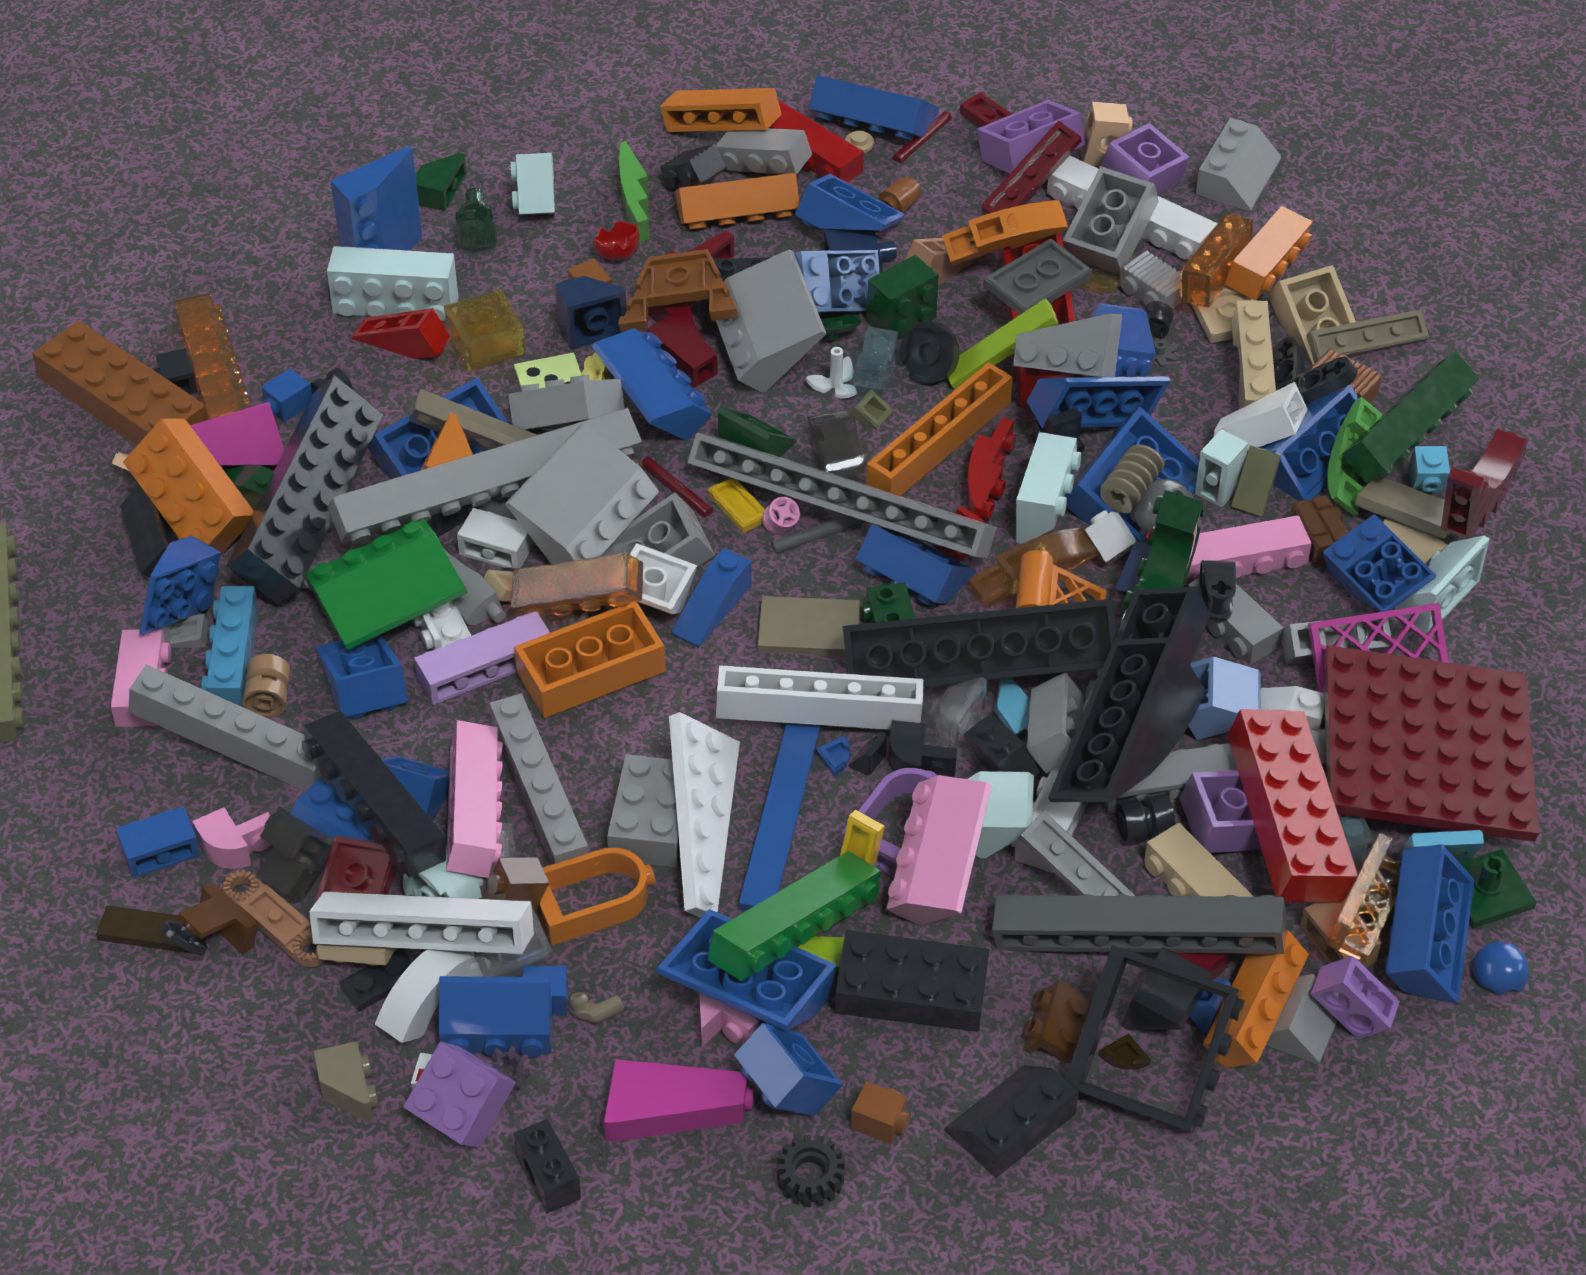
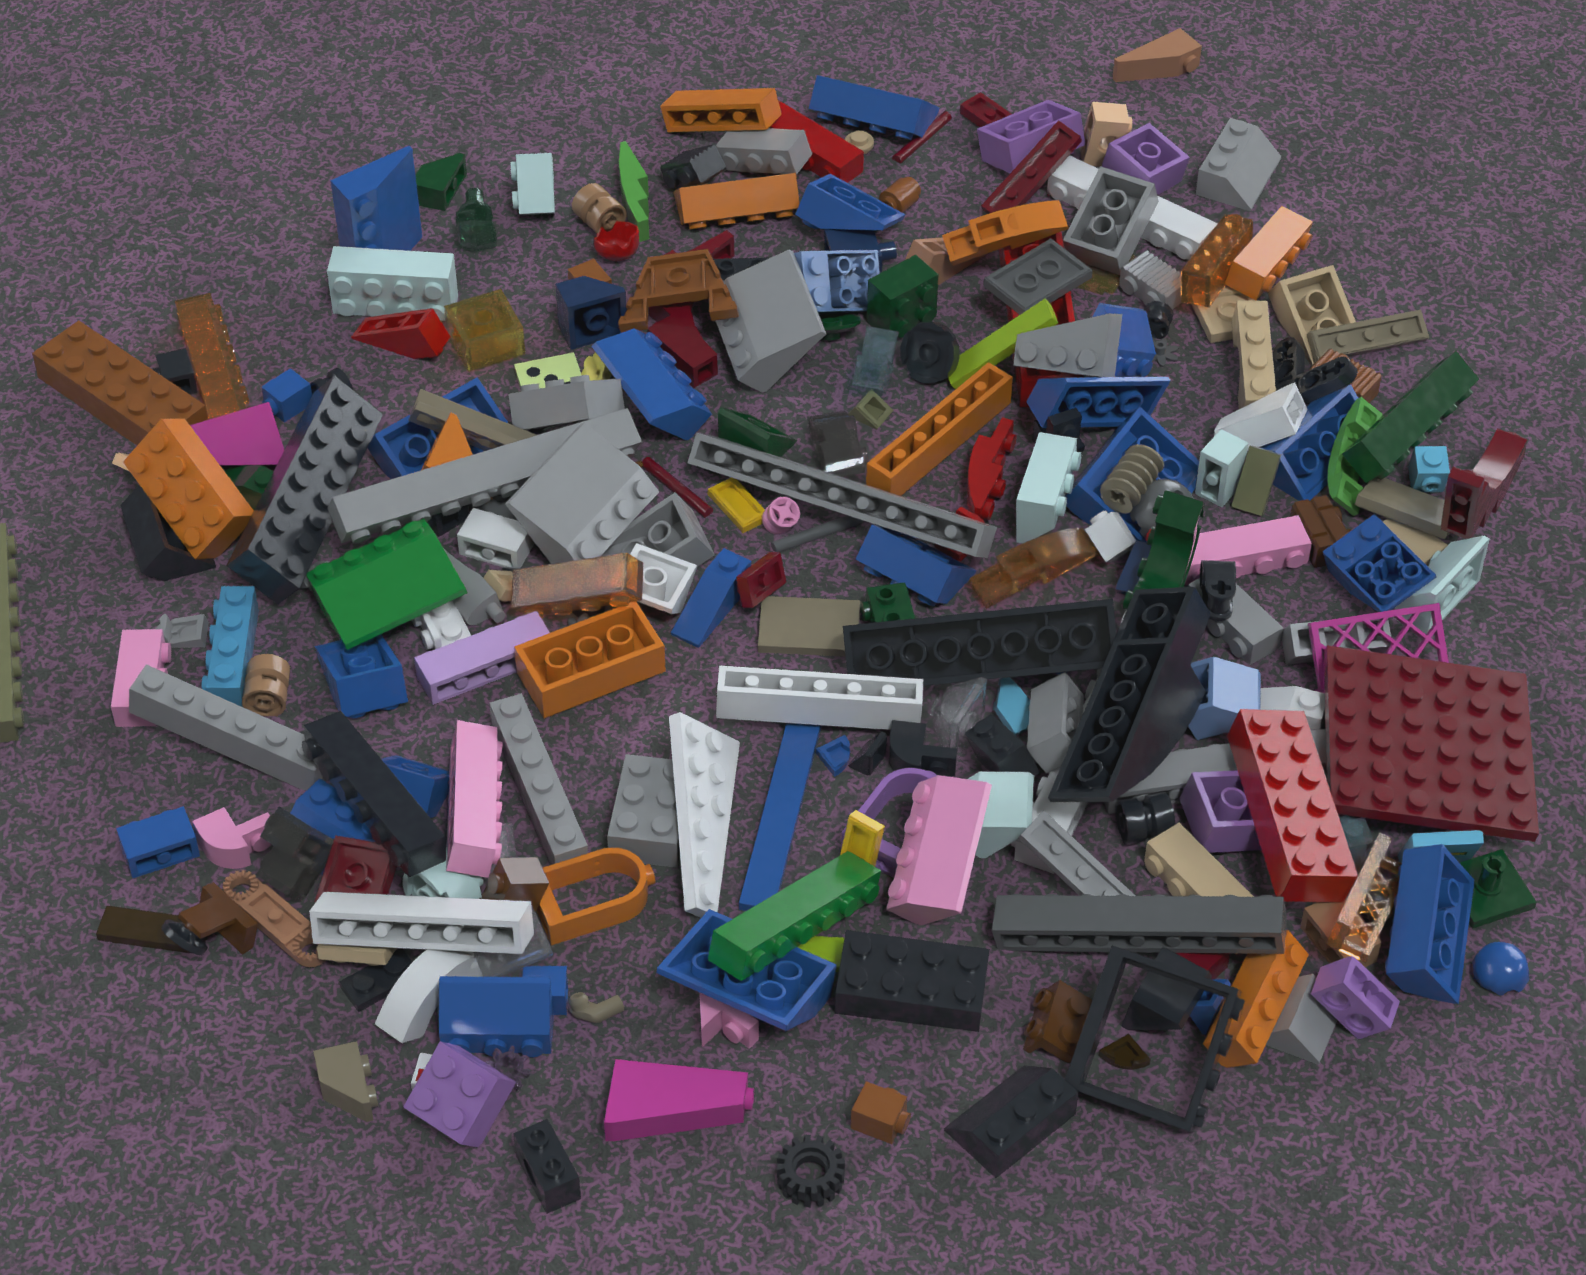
(180, 583): blue slope -> none
(597, 207): none -> medium nougat wheel
(761, 579): none -> dark red plate
(787, 1070): blue brick -> none
(840, 371): white plant -> none
(1039, 582): orange piece -> none
(1160, 58): none -> nougat slope

